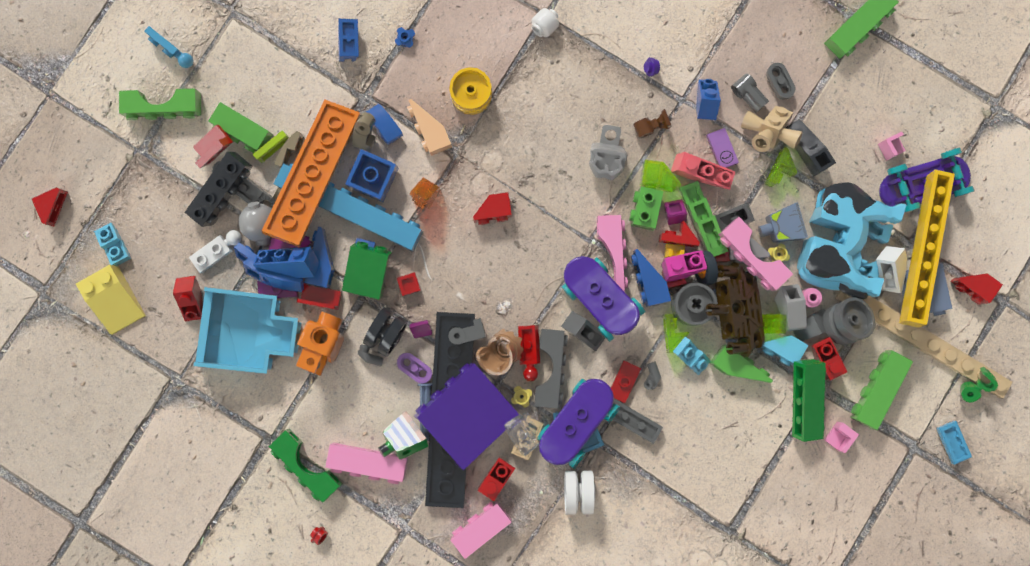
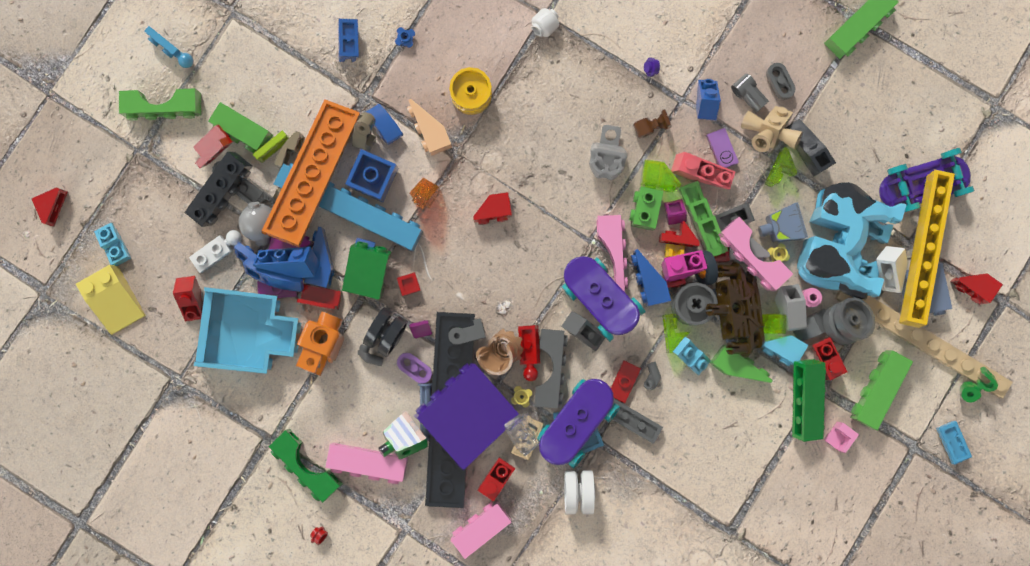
(892, 146): bright pink panel -> none

